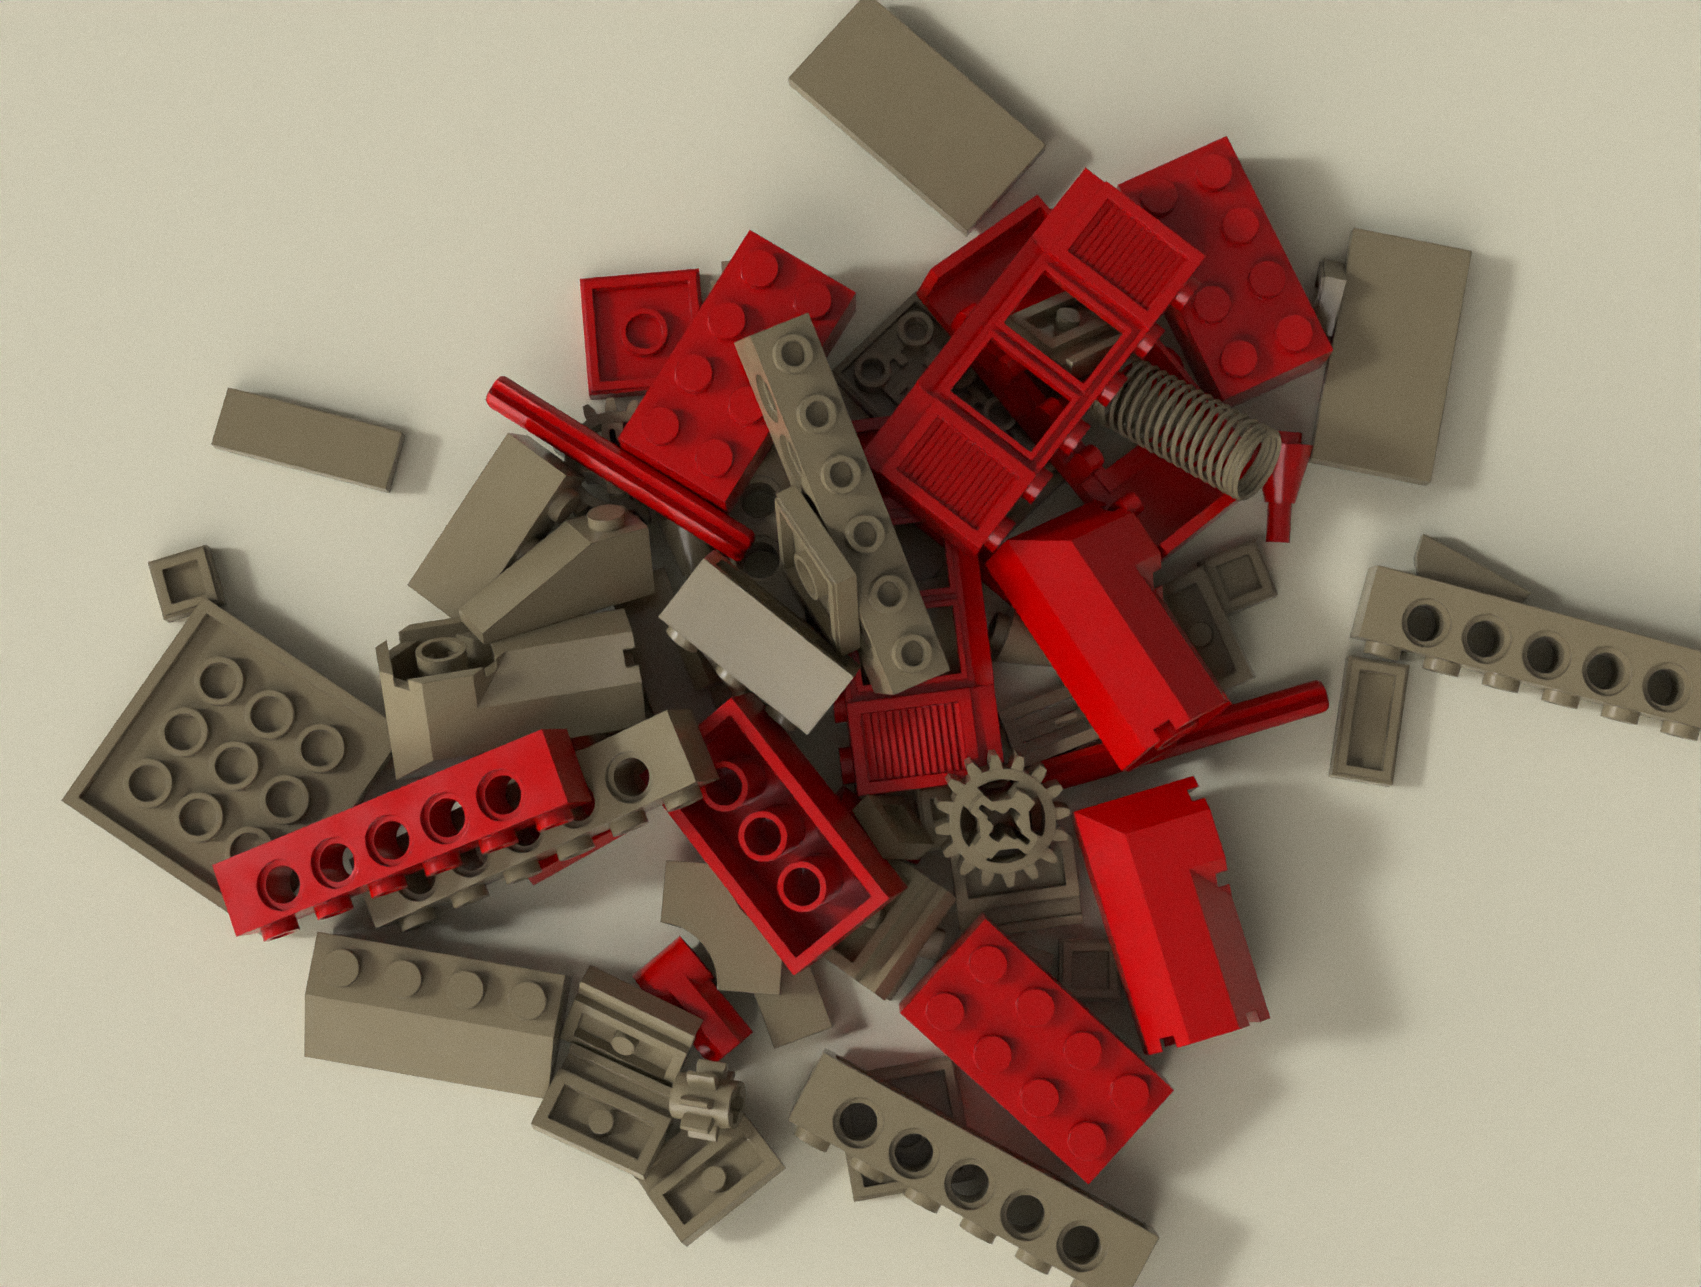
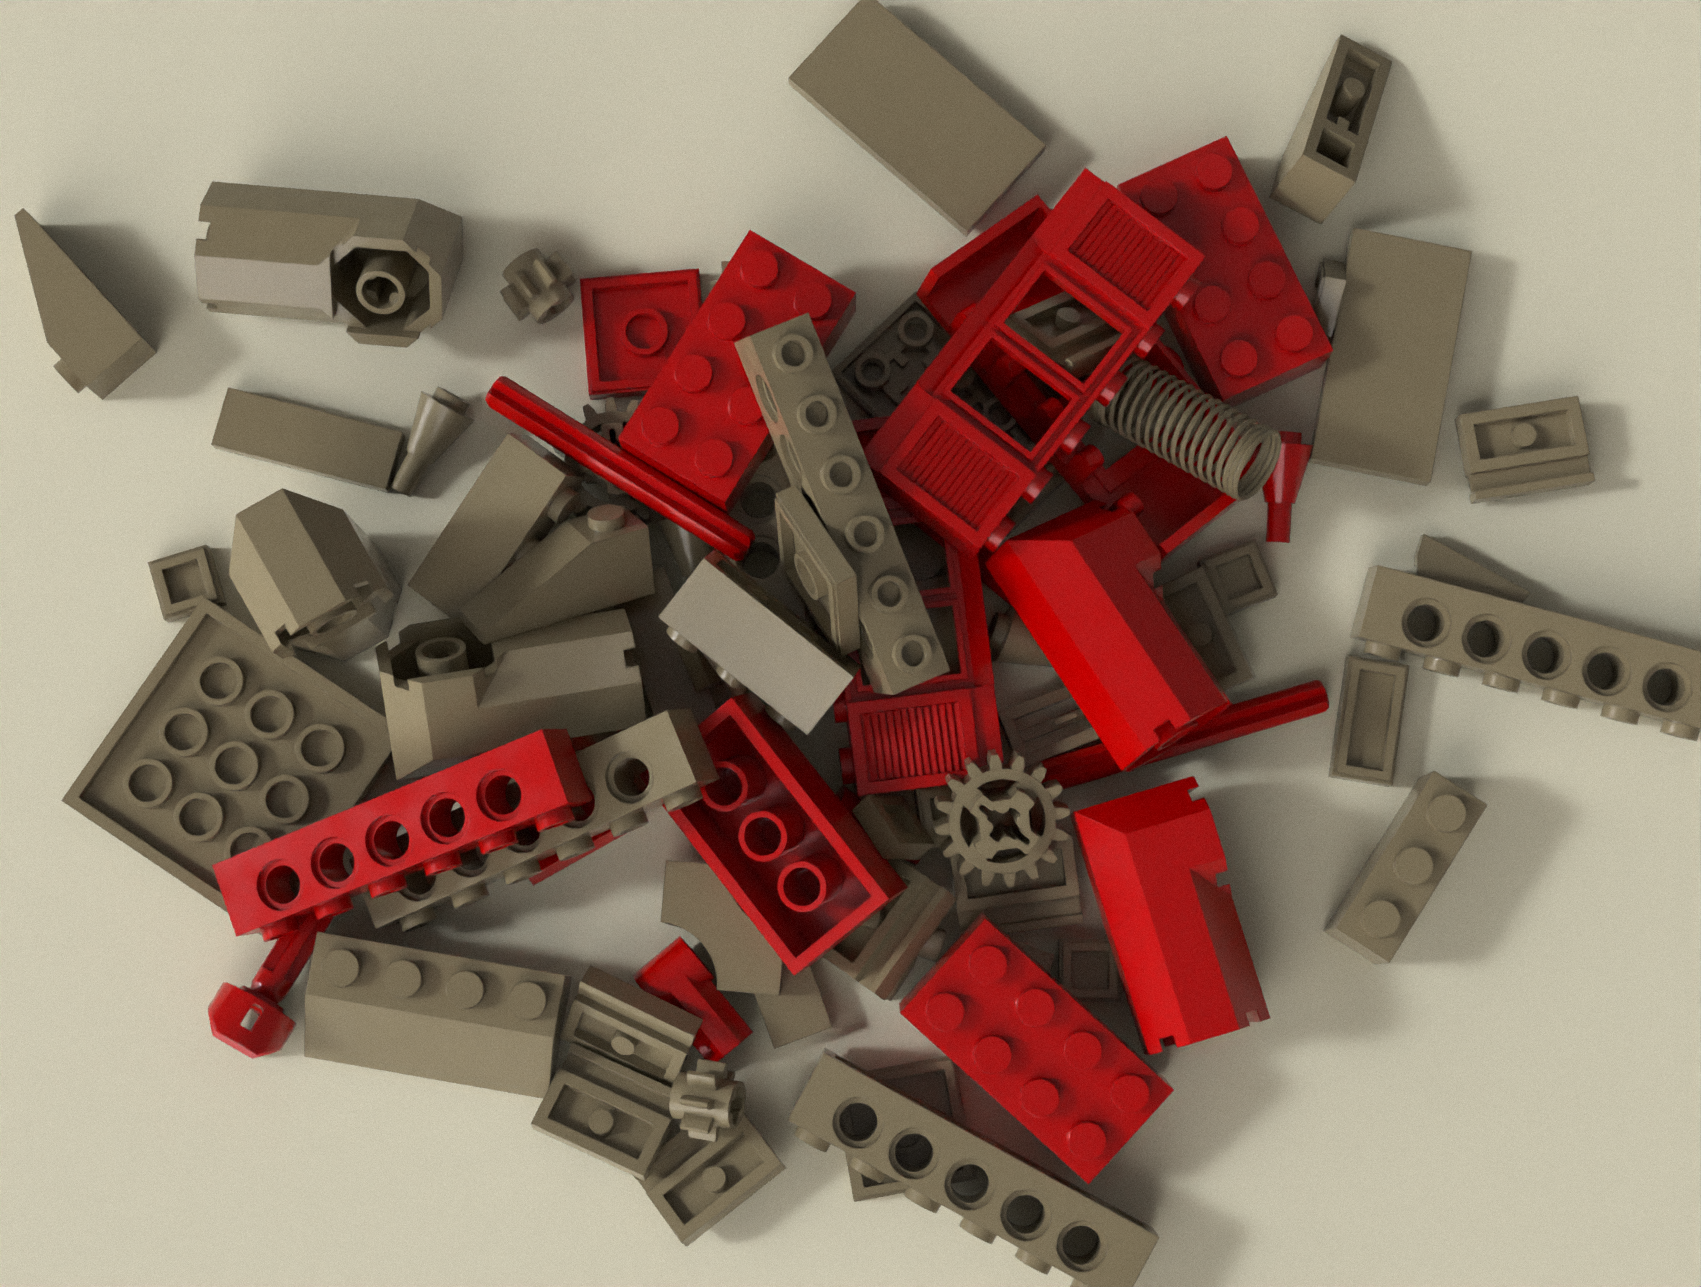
(78, 320): none -> dark tan slope
(266, 993): none -> red piece
(311, 577): none -> dark tan brick
(329, 259): none -> dark tan brick
(435, 428): none -> dark tan cone
(538, 286): none -> dark tan gear
(1332, 131): none -> dark tan slope
(1405, 868): none -> dark tan brick
(1524, 449): none -> dark tan plate

